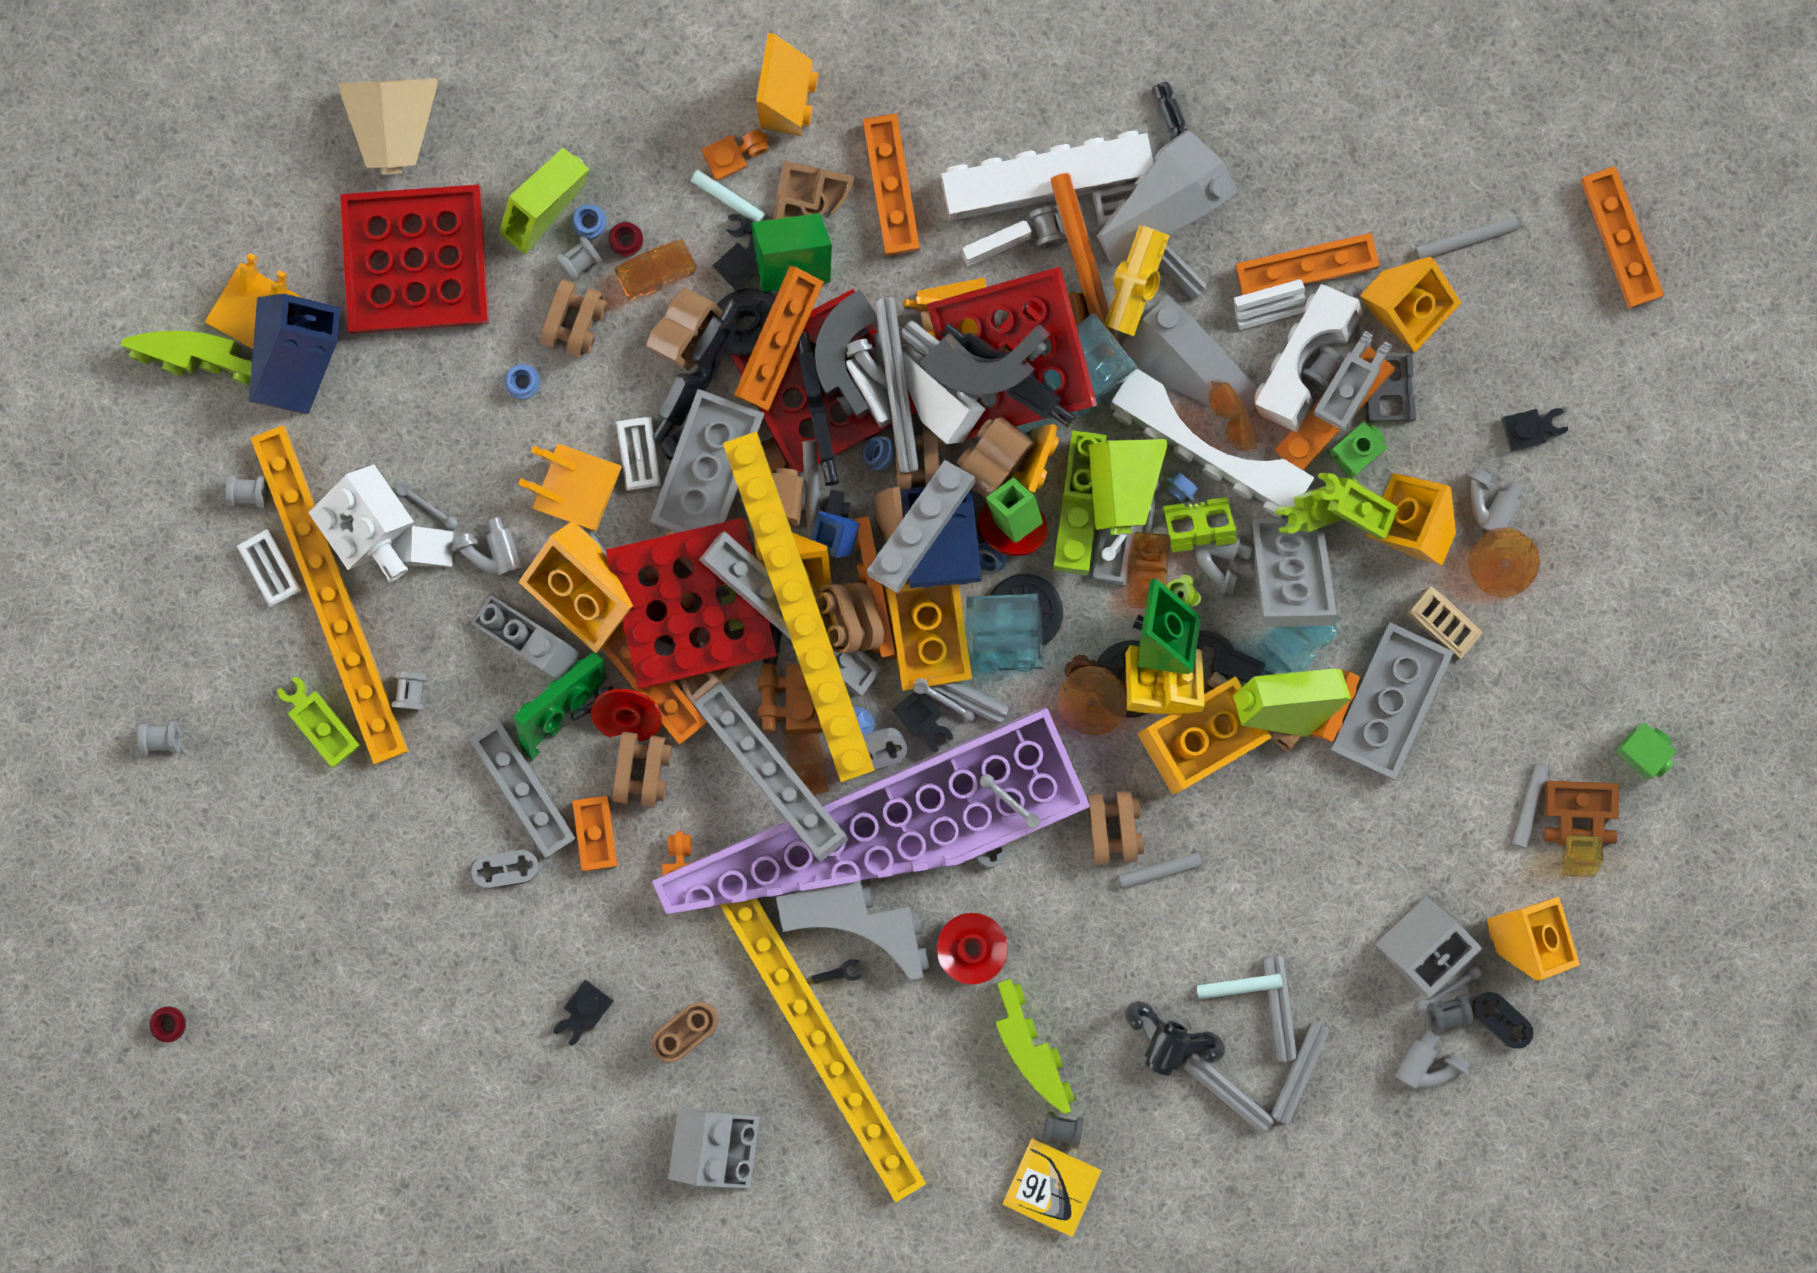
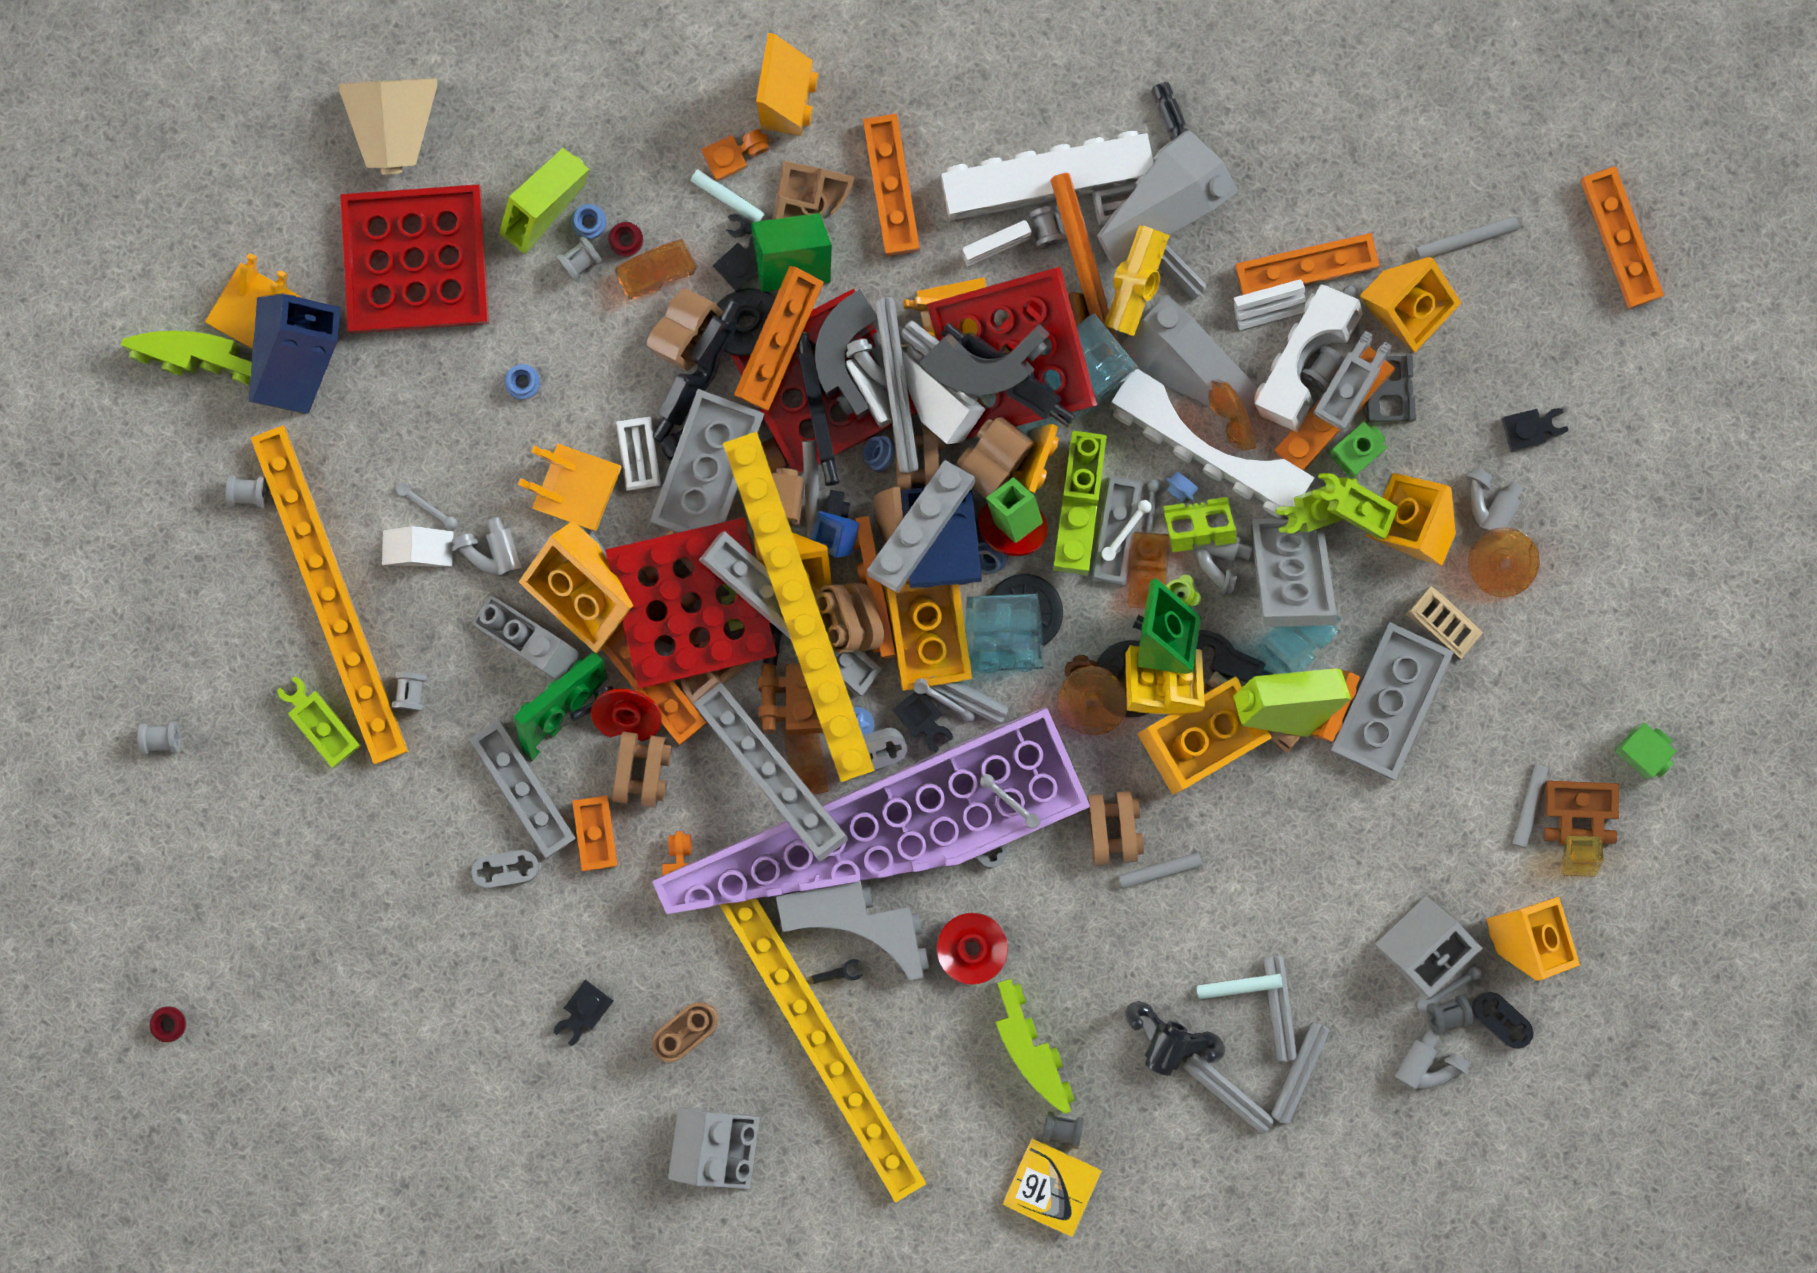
(283, 594): white tile -> none
(363, 521): white brick -> none
(590, 307): medium nougat brick -> none
(1124, 482): lime slope -> none

